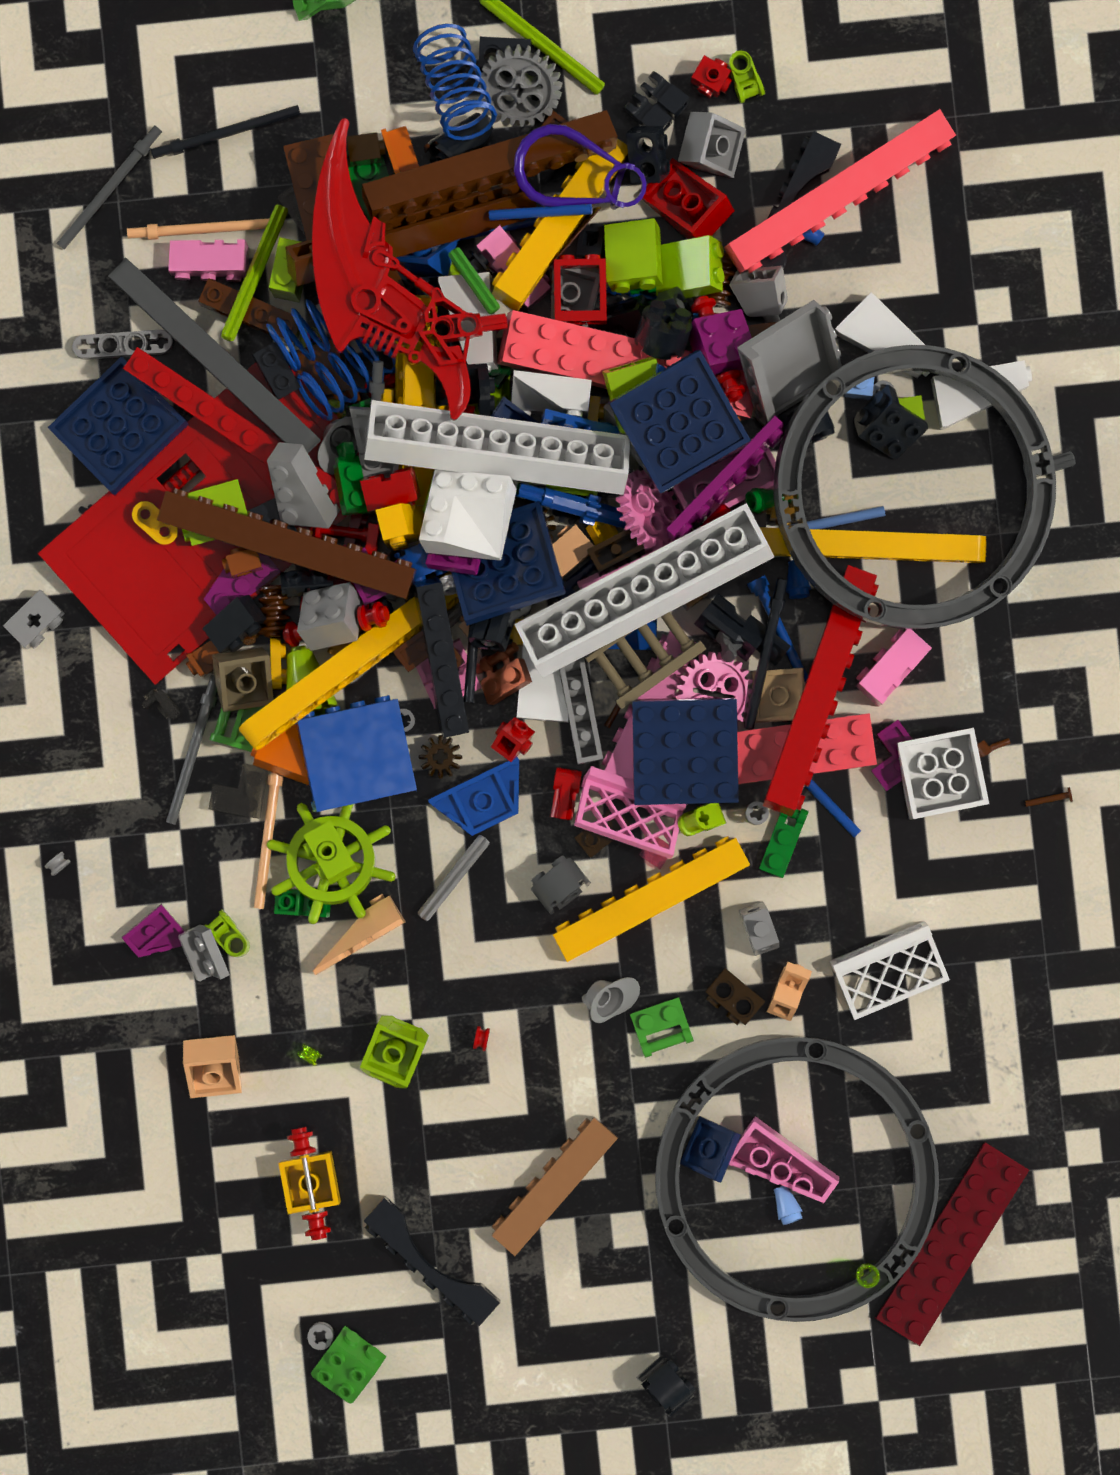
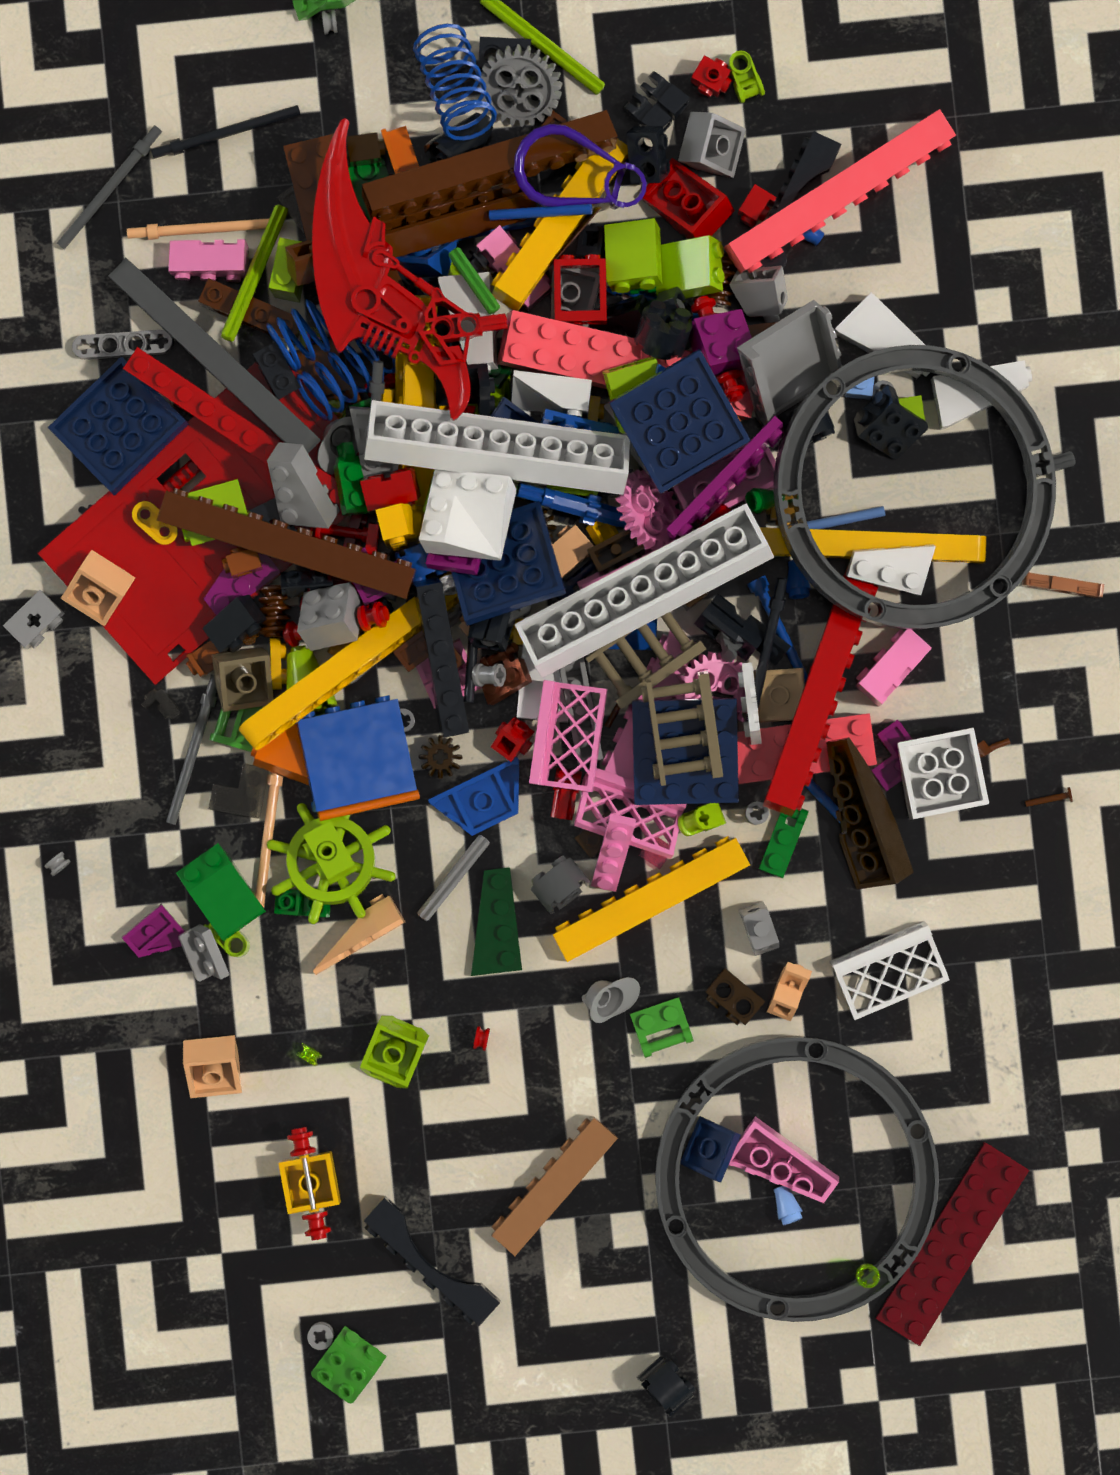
(97, 587): none -> light nougat slope
(220, 891): none -> green slope
(329, 21): none -> light grey bush
(368, 805): none -> orange bar
(488, 675): none -> light grey bush
(497, 932): none -> dark green wing
(546, 731): none -> bright pink fence
(613, 852): none -> bright pink plate
(703, 712): none -> dark tan fence
(749, 703): none -> white wing
(755, 206): none -> red brick
(867, 823): none -> dark brown wedge
(893, 567): none -> white wing
(1063, 585): none -> nougat piece

